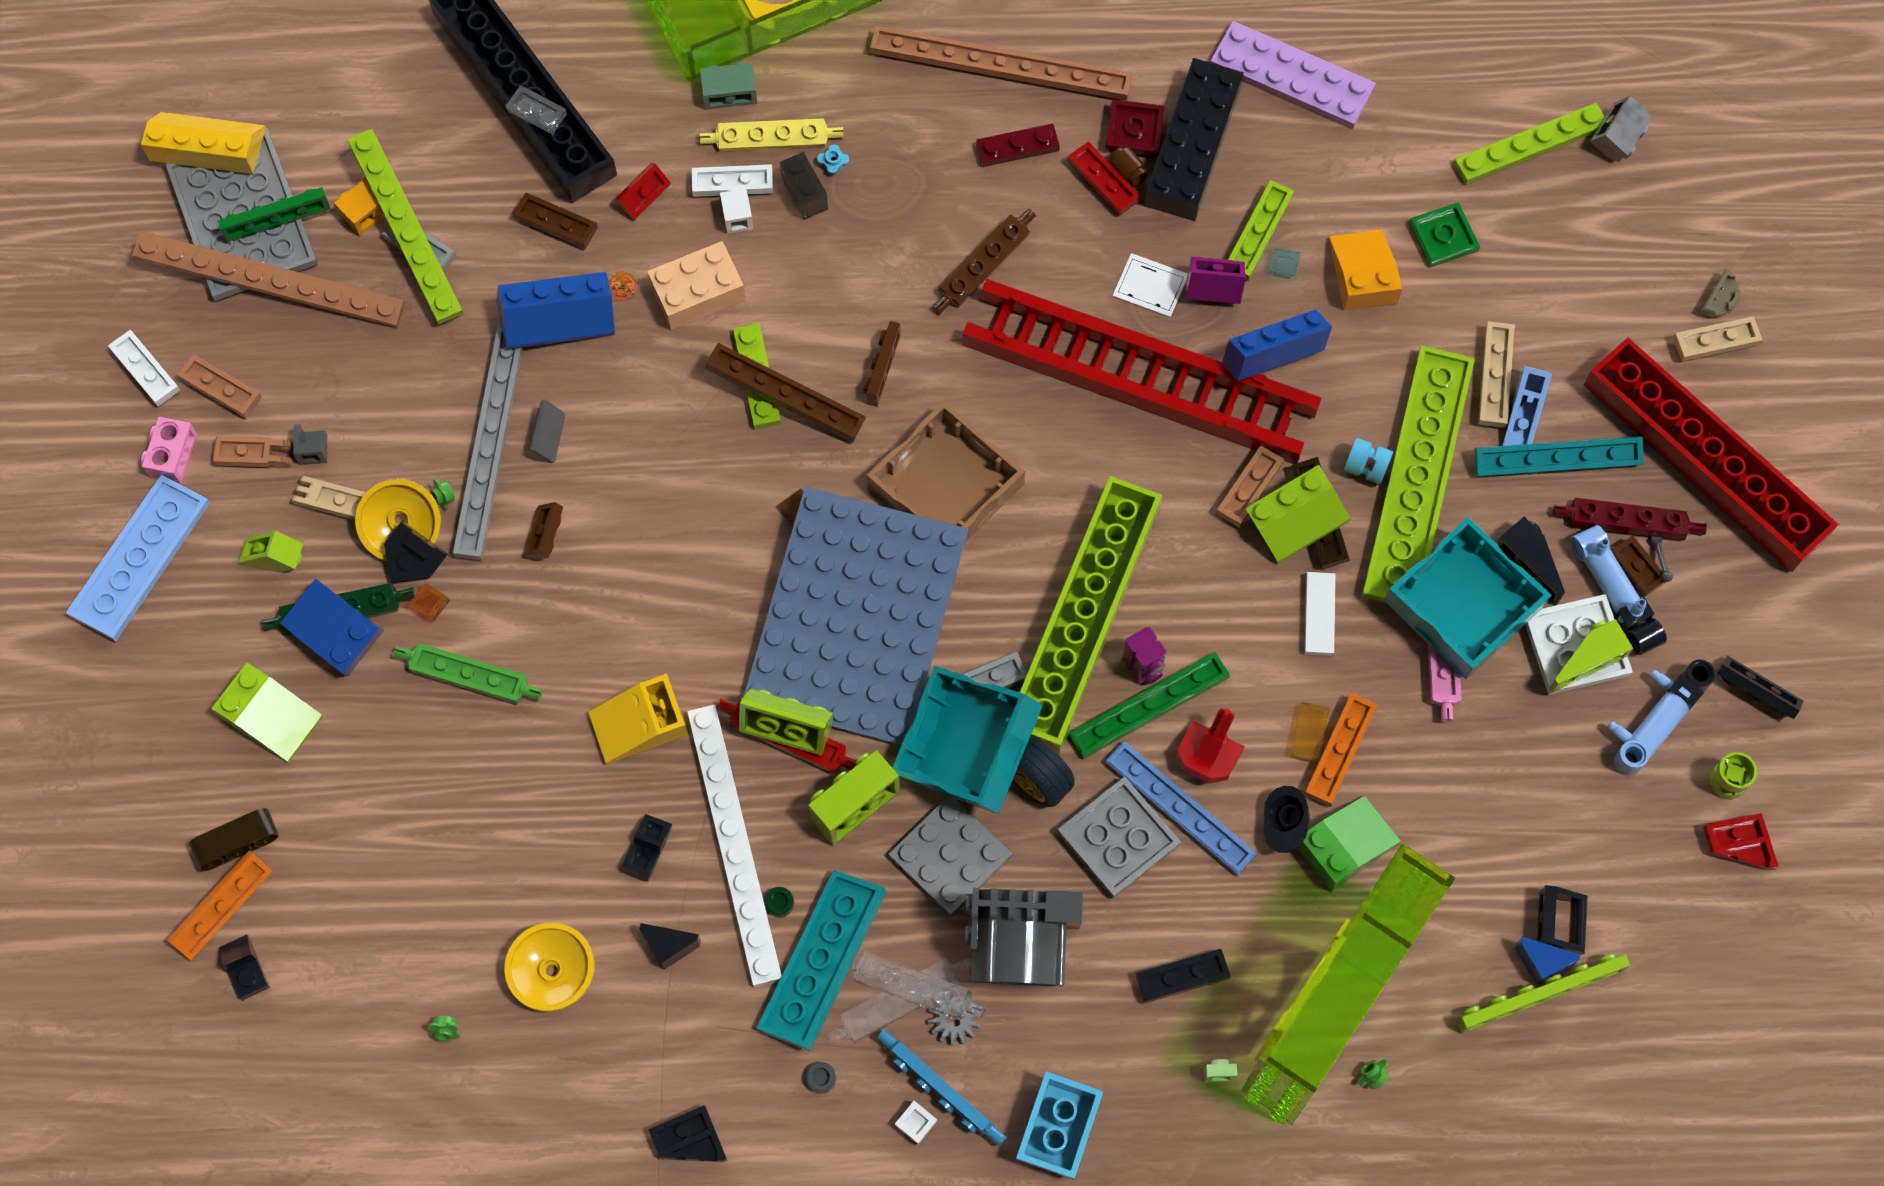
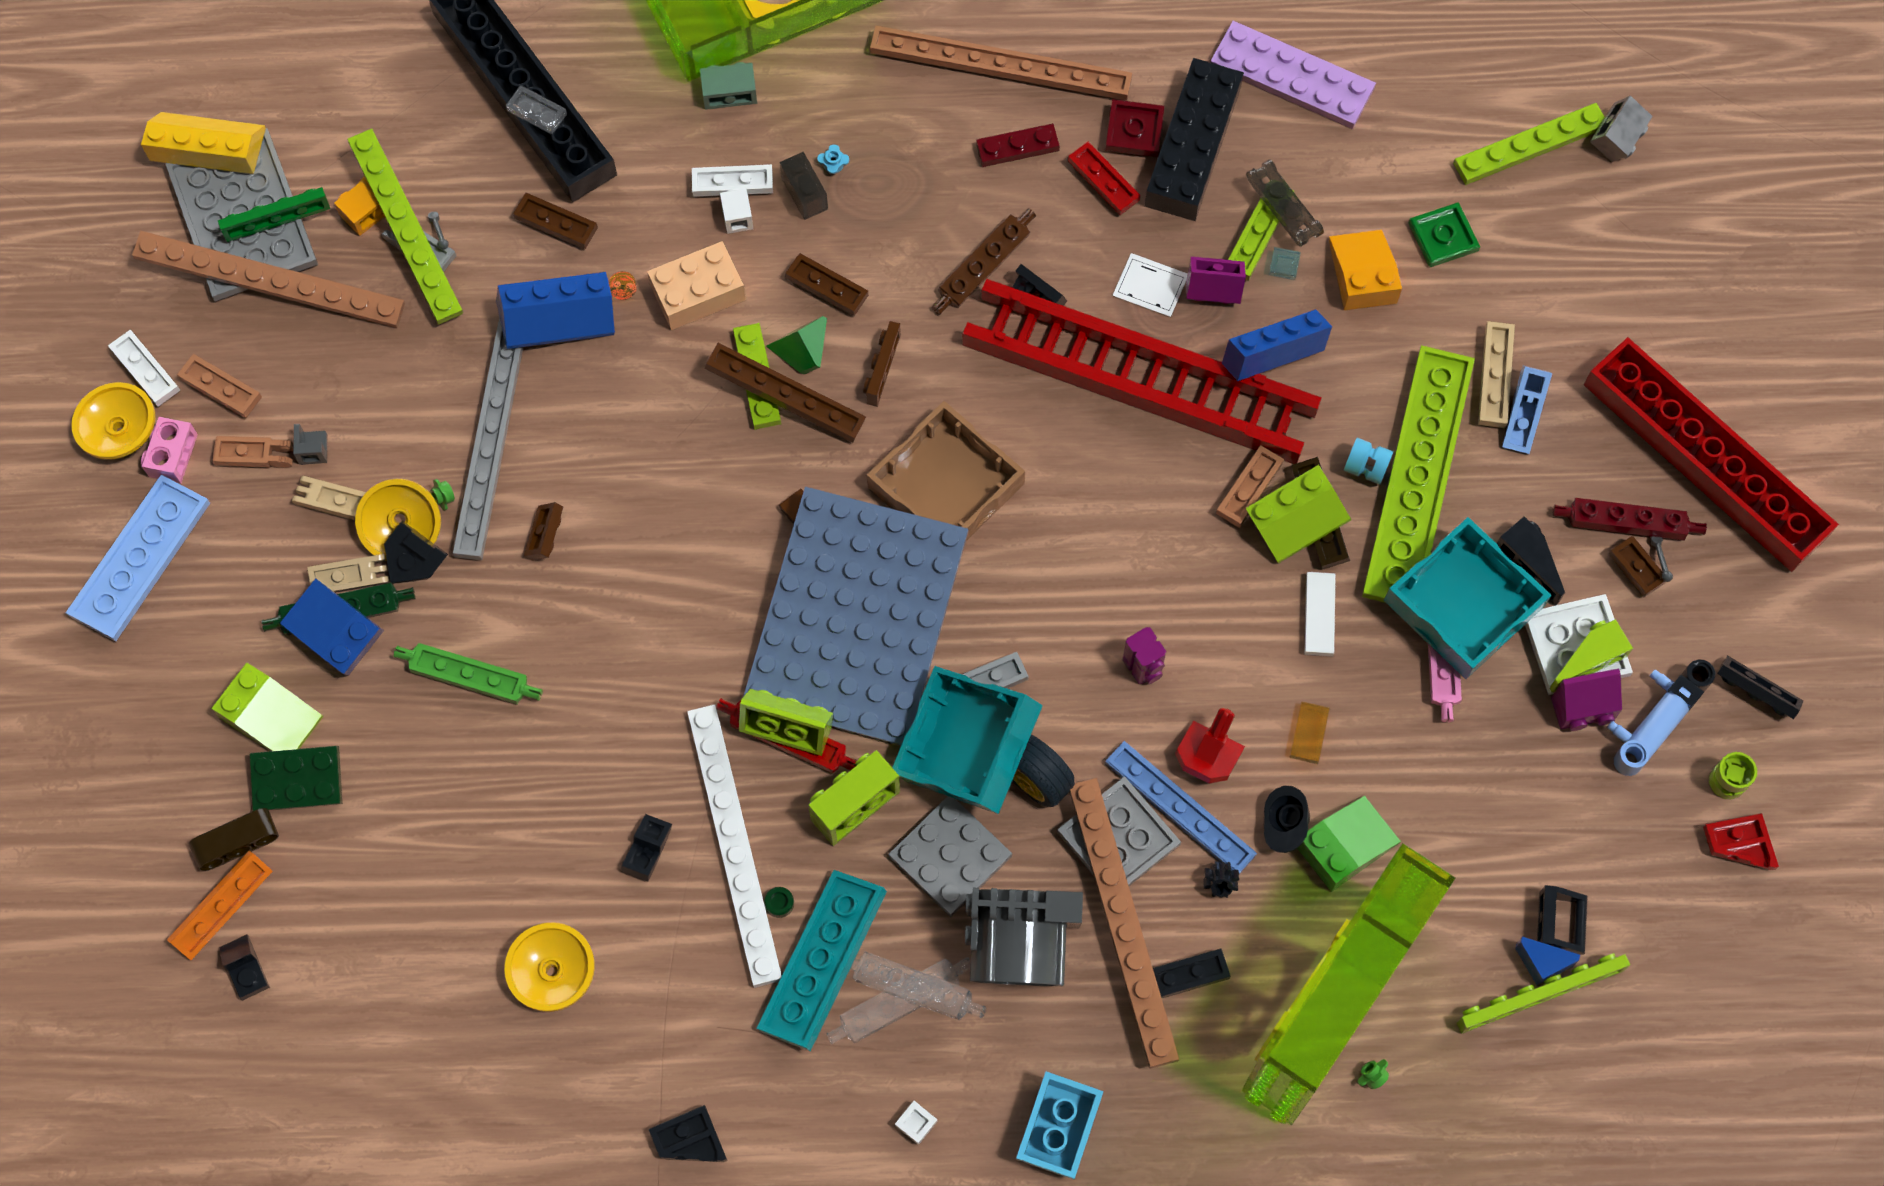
(105, 411): none -> yellow dish
(271, 552): lime slope -> none
(296, 778): none -> dark green plate
(349, 573): none -> tan hinge
(429, 602): clear orange plate -> none
(434, 217): none -> dark grey hinge
(444, 1029): bright green plate -> none
(547, 432): dark grey slope -> none
(638, 720): yellow slope -> none
(642, 191): red plate -> none
(669, 944): black slope -> none
(771, 135): light yellow plate -> none
(802, 346): none -> green slope
(821, 1078): dark grey tile -> none
(826, 284): none -> reddish brown plate
(949, 1098): dark azure plate -> none
(951, 1030): light grey gear -> none
(1029, 282): none -> black hinge
(1088, 606): lime brick -> none
(1123, 924): none -> nougat plate
(1129, 166): reddish brown brick -> none
(1149, 705): green tile -> none
(1220, 1071): plate -> none
(1221, 879): none -> black gear
(1284, 203): none -> clear smoke plate
(1340, 749): orange plate -> none
(1558, 456): teal plate -> none
(1588, 700): none -> magenta slope
(1631, 612): light blue piece -> none
(1717, 338): tan plate -> none
(1723, 297): dark tan plate -> none

